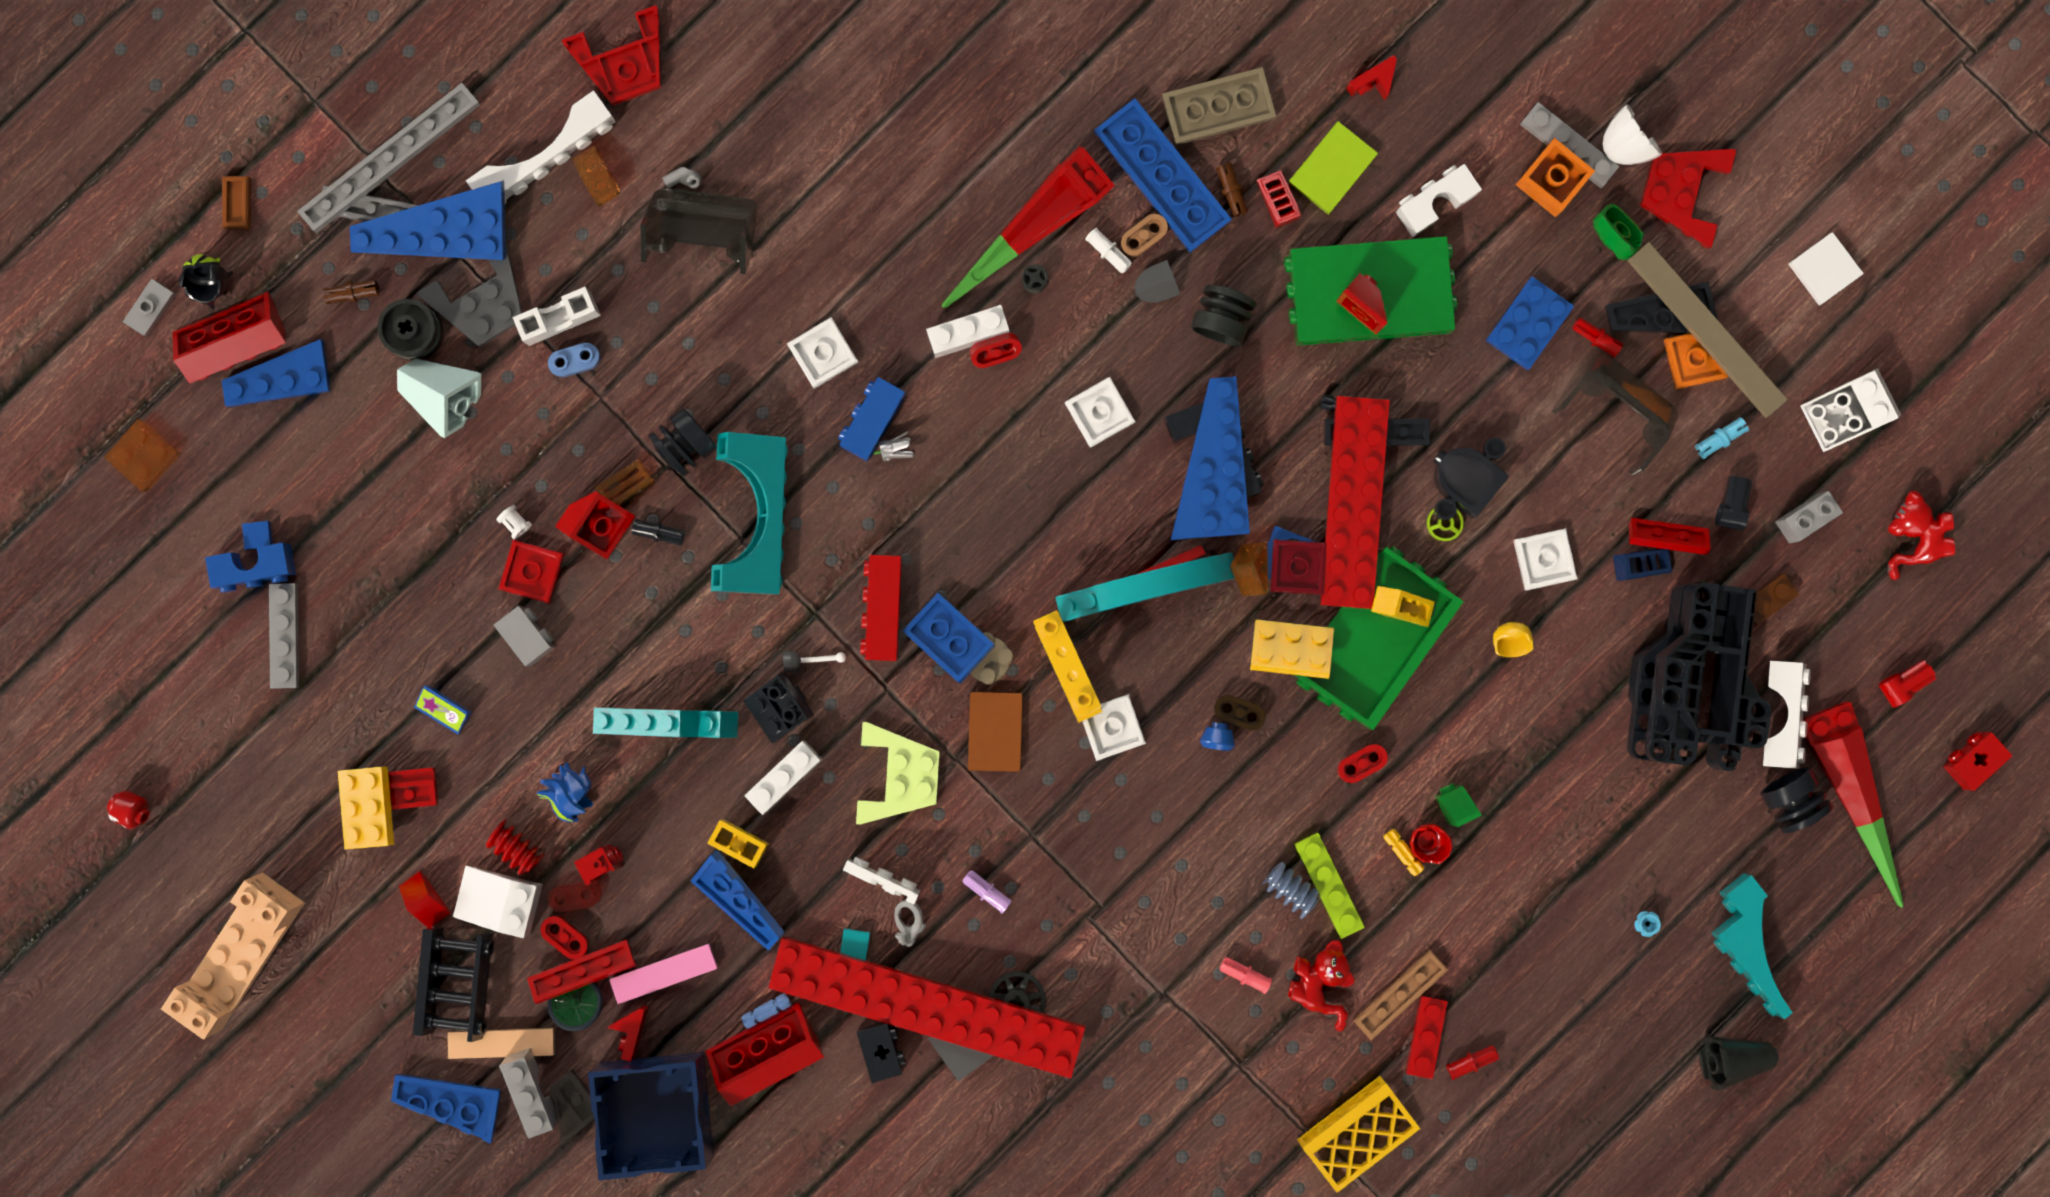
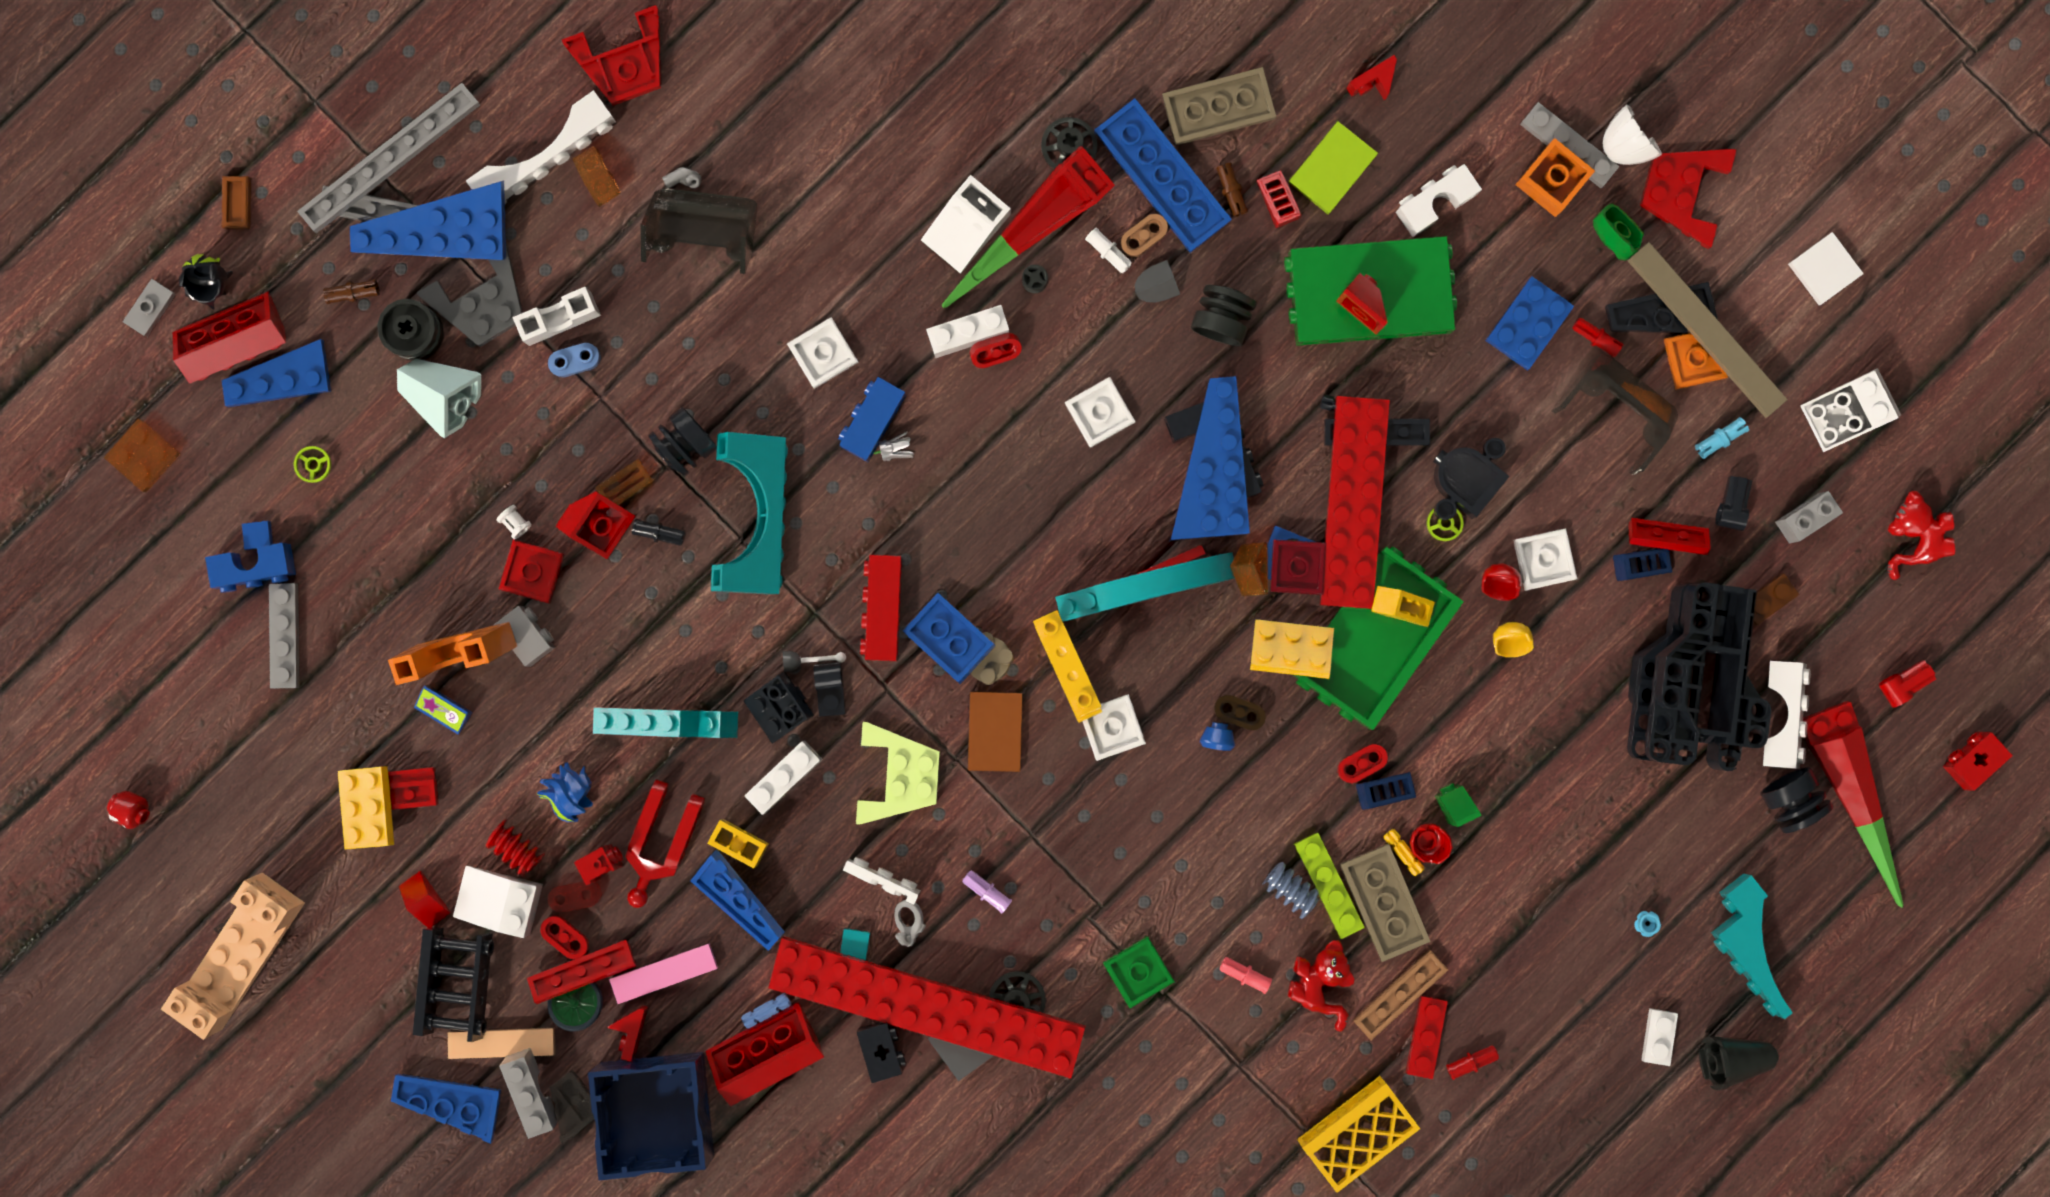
(307, 464): none -> lime piece
(472, 647): none -> orange arch
(648, 868): none -> red piece
(830, 689): none -> black plate
(966, 224): none -> white slope
(1067, 140): none -> pearl dark grey wheel
(1138, 972): none -> green tile
(1365, 795): none -> dark blue slope
(1385, 902): none -> dark tan plate
(1501, 582): none -> red hair
(1659, 1037): none -> white plate

